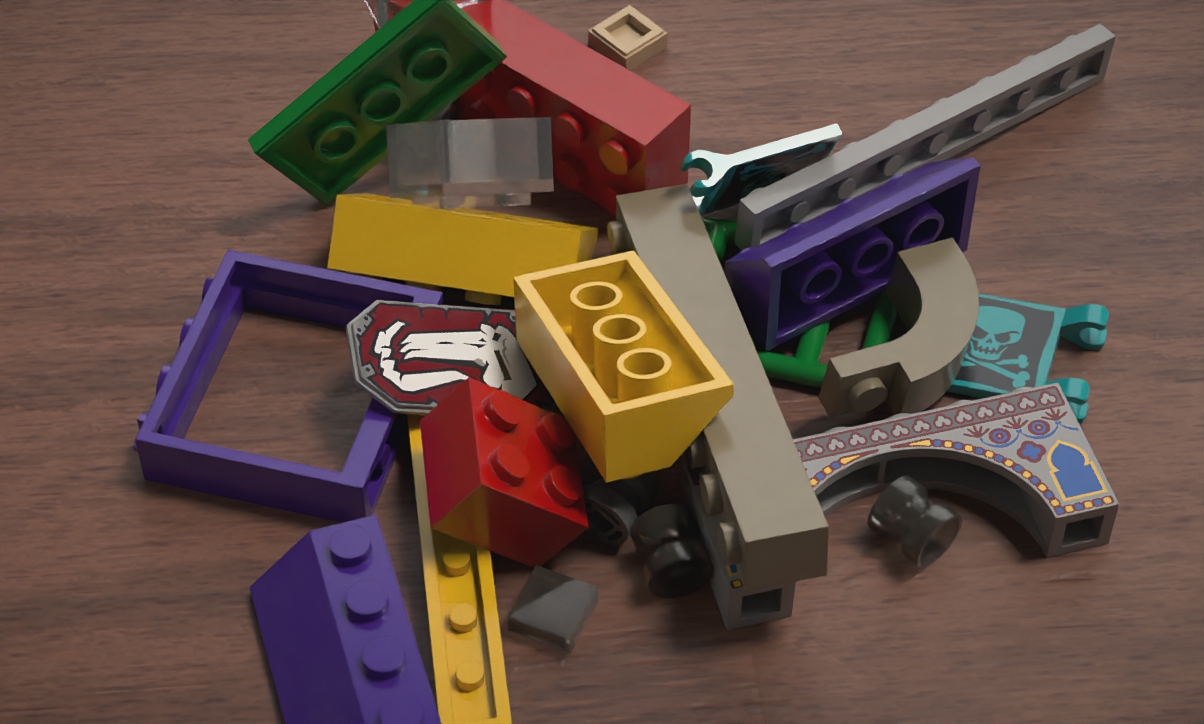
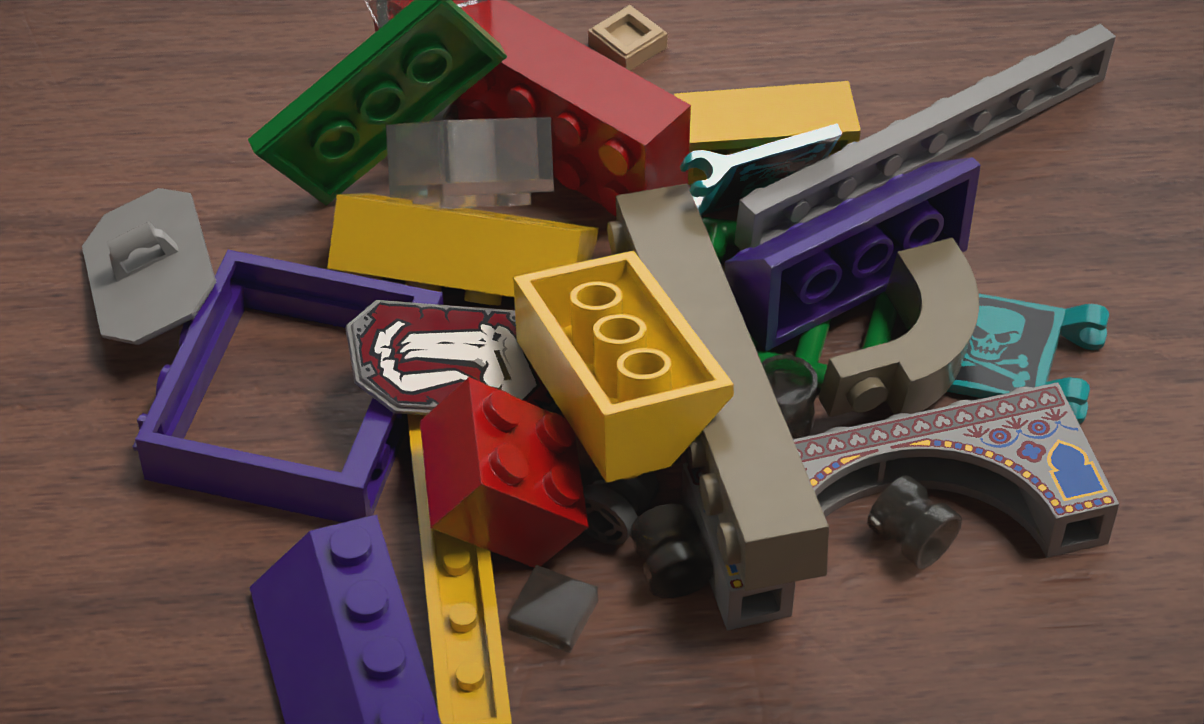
(148, 266): none -> light grey shield
(757, 116): none -> yellow brick
(795, 391): none -> clear smoke wheel

